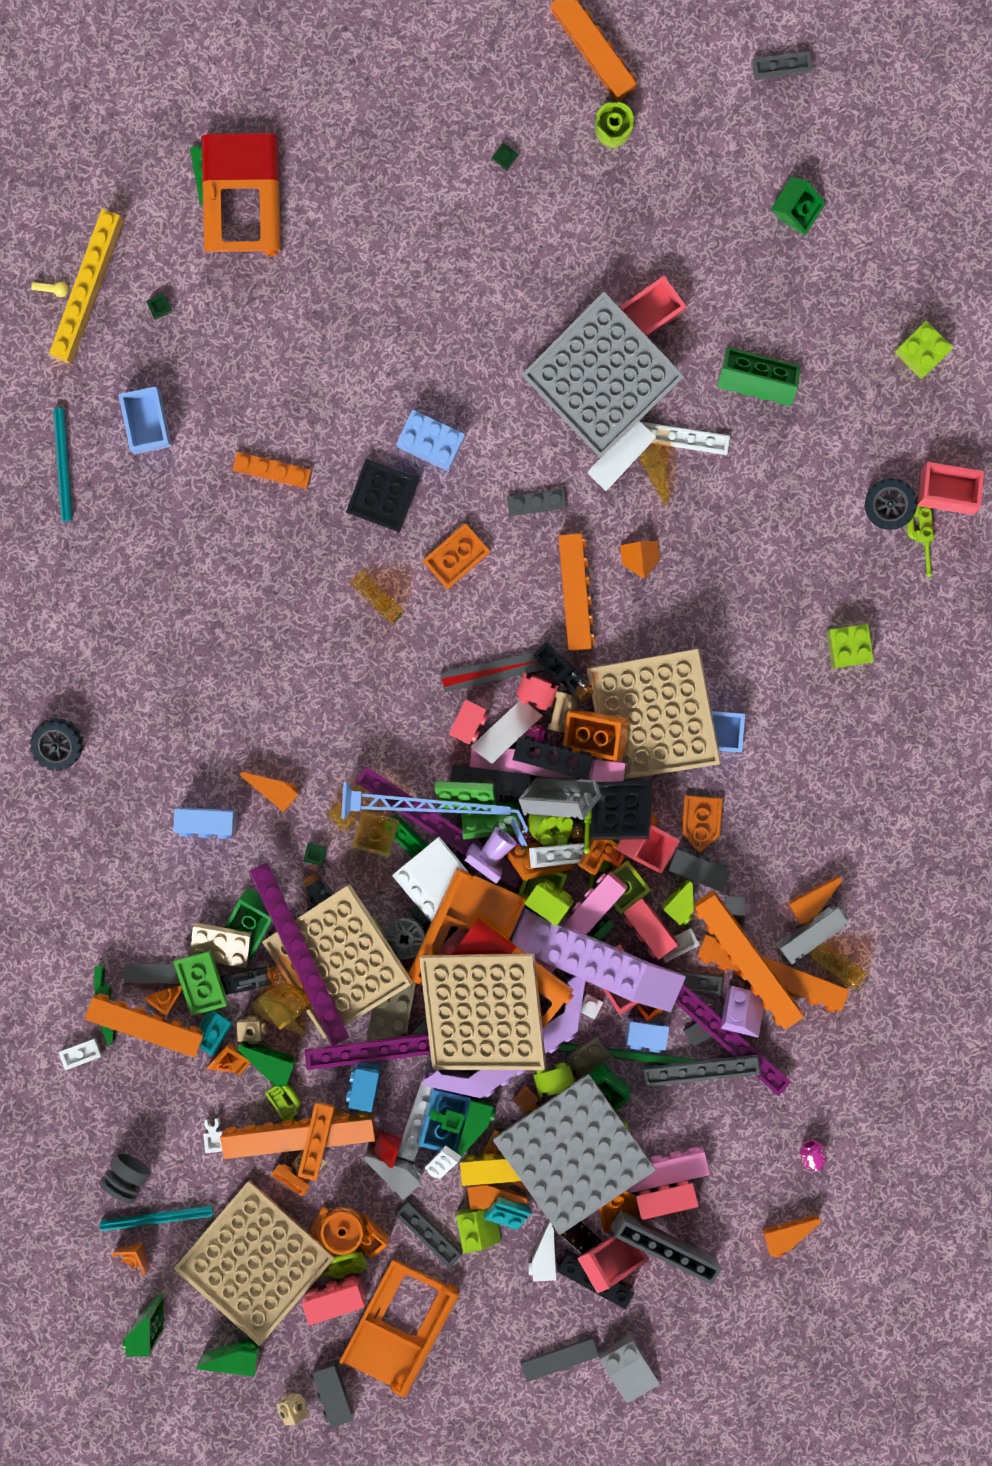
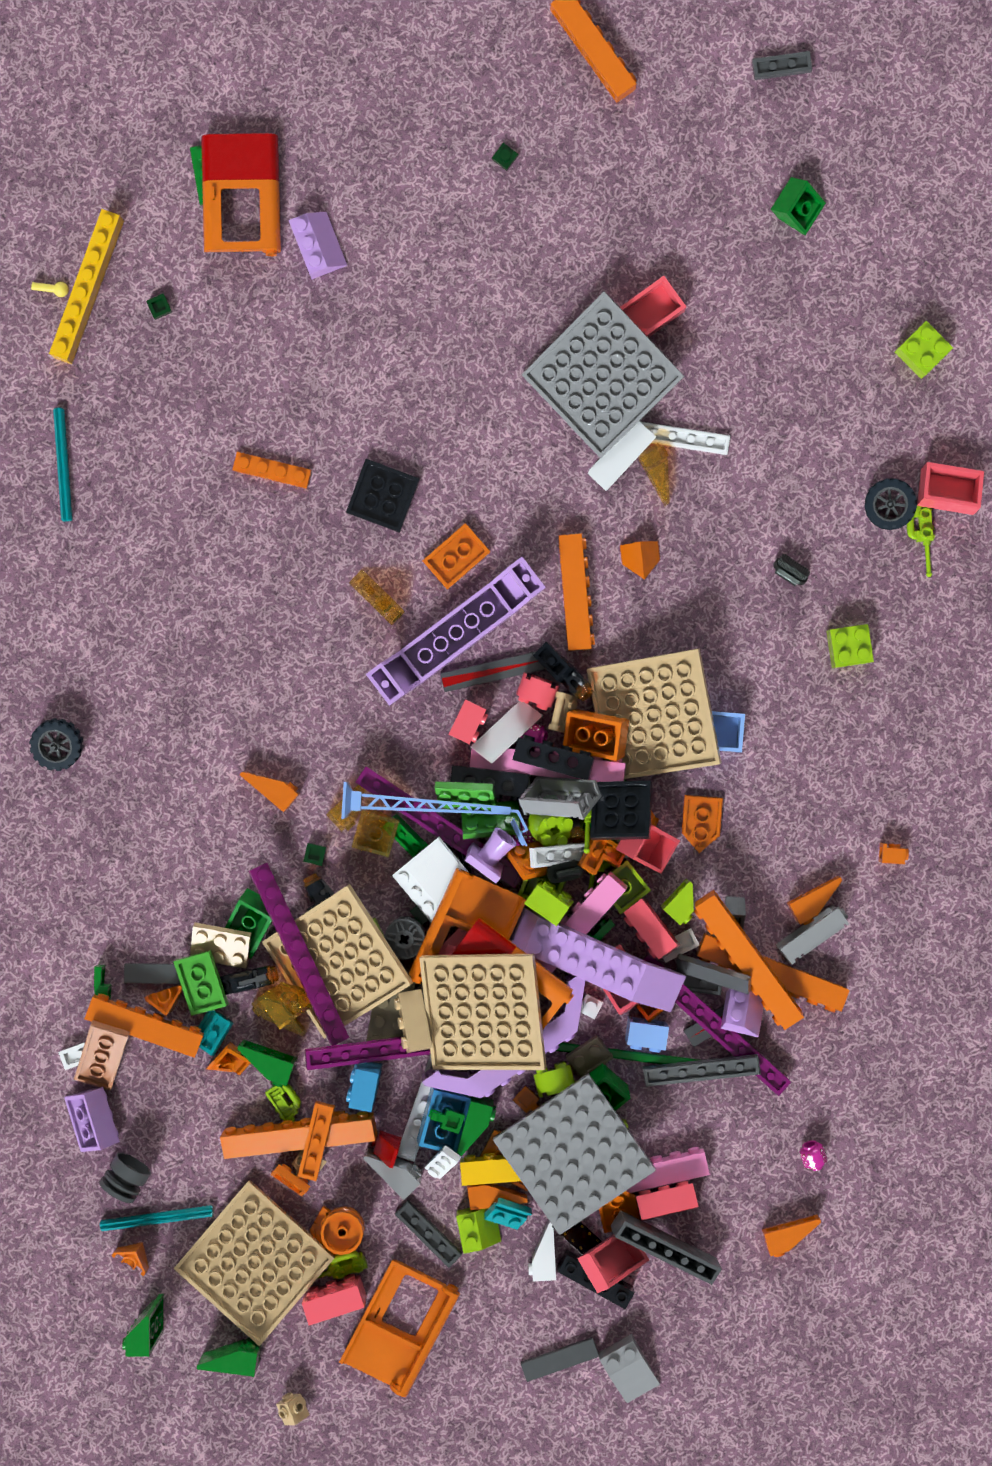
(92, 1119): none -> lavender slope
(101, 1055): none -> nougat tile
(145, 420): light blue piece -> none
(205, 822): light blue piece -> none
(212, 1138): white plate -> none
(251, 1029): tan brick -> none
(317, 243): none -> lavender slope
(332, 1394): dark grey brick -> none
(374, 1237): orange slope -> none
(413, 1021): none -> tan brick
(430, 440): light blue piece -> none
(456, 632): none -> lavender slope
(536, 502): dark grey plate -> none
(564, 871): none -> pearl dark grey piece
(614, 113): lime brick -> none
(699, 869): dark grey brick -> none
(713, 973): none -> dark grey tile
(759, 376): green slope -> none
(791, 570): none -> pearl dark grey piece
(840, 967): clear yellow slope -> none
(893, 853): none -> orange brick

